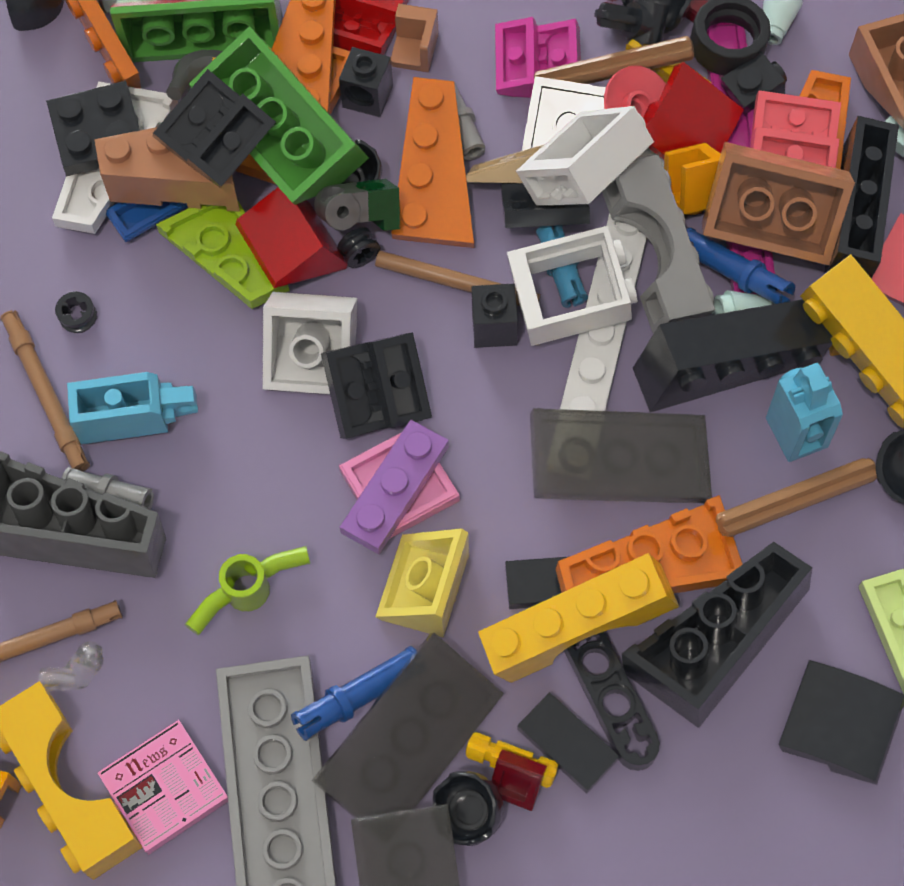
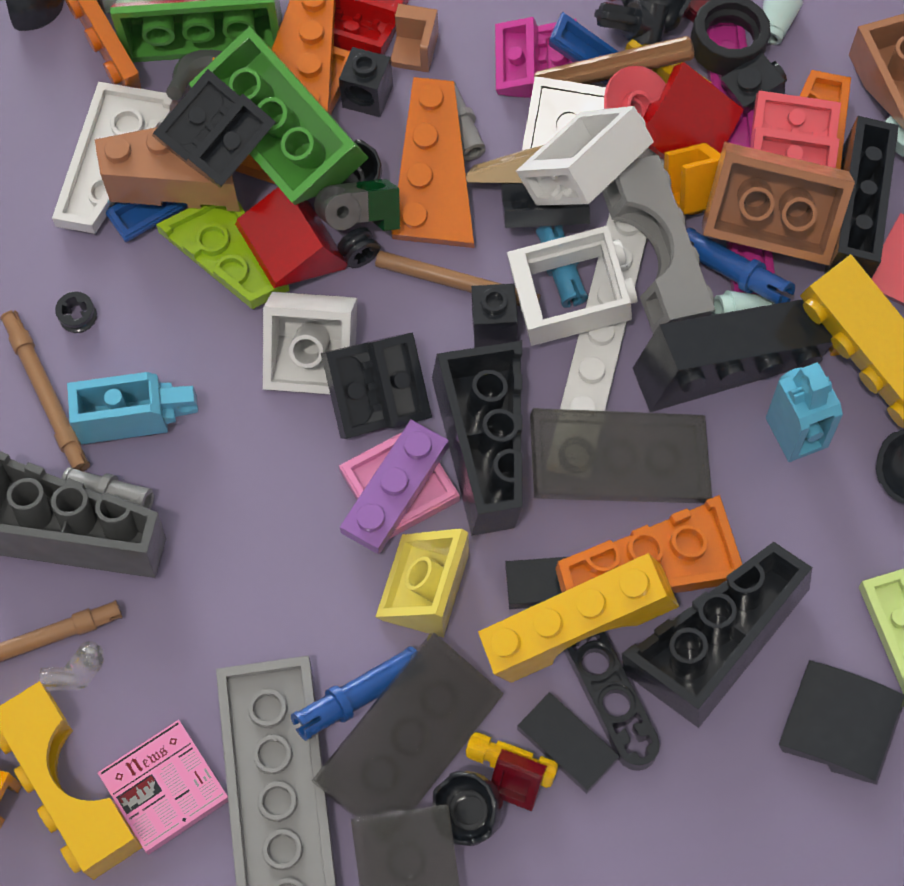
(90, 116): black plate -> none
(249, 599): lime piece -> none
(483, 422): none -> black wedge
(577, 42): none -> blue tile
(796, 497): medium nougat axle -> none

